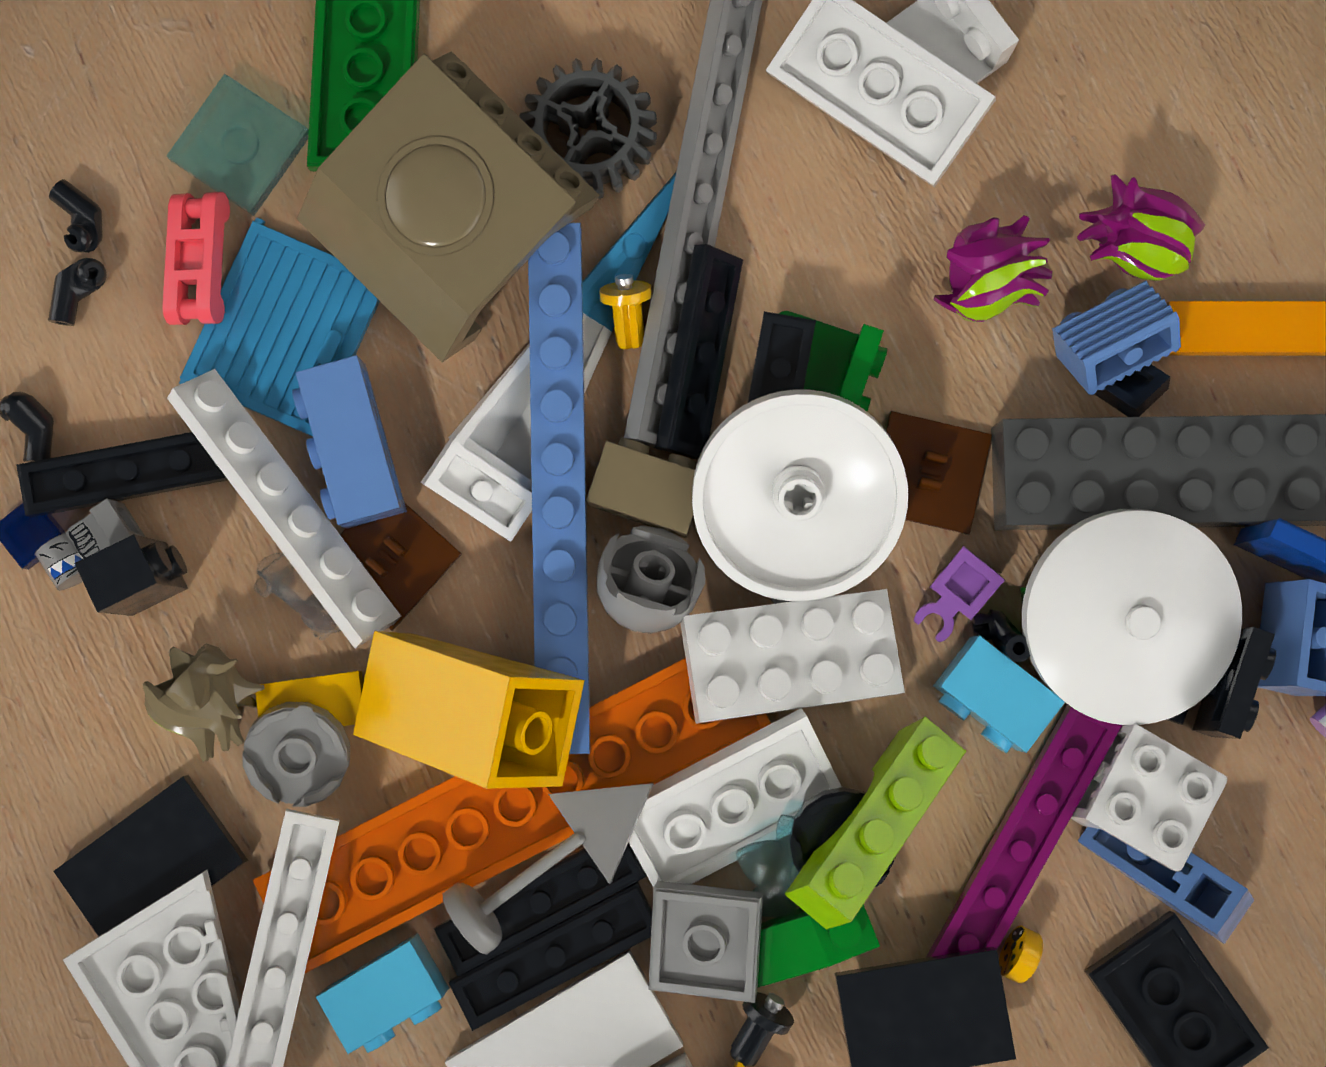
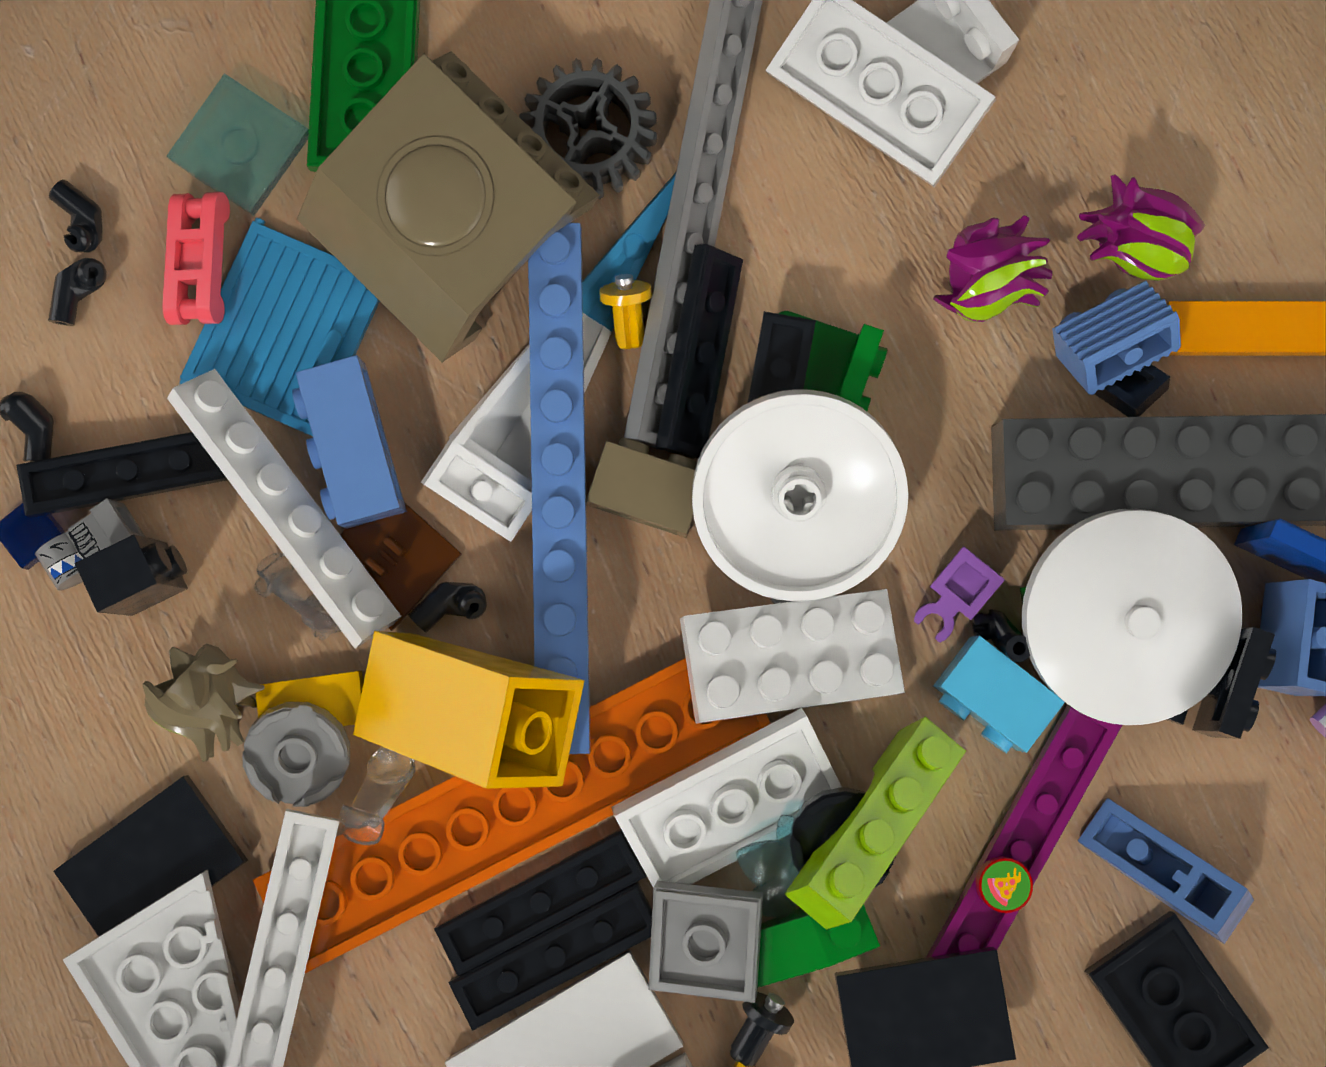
(381, 787): none -> clear piece
(384, 994): medium azure brick -> none
(449, 599): none -> black arm
(600, 823): light grey piece -> none
(649, 580): light grey cylinder -> none
(941, 469): reddish brown piece -> none
(1004, 884): none -> tile
(1021, 954): yellow tile -> none
(1151, 796): white bracket -> none

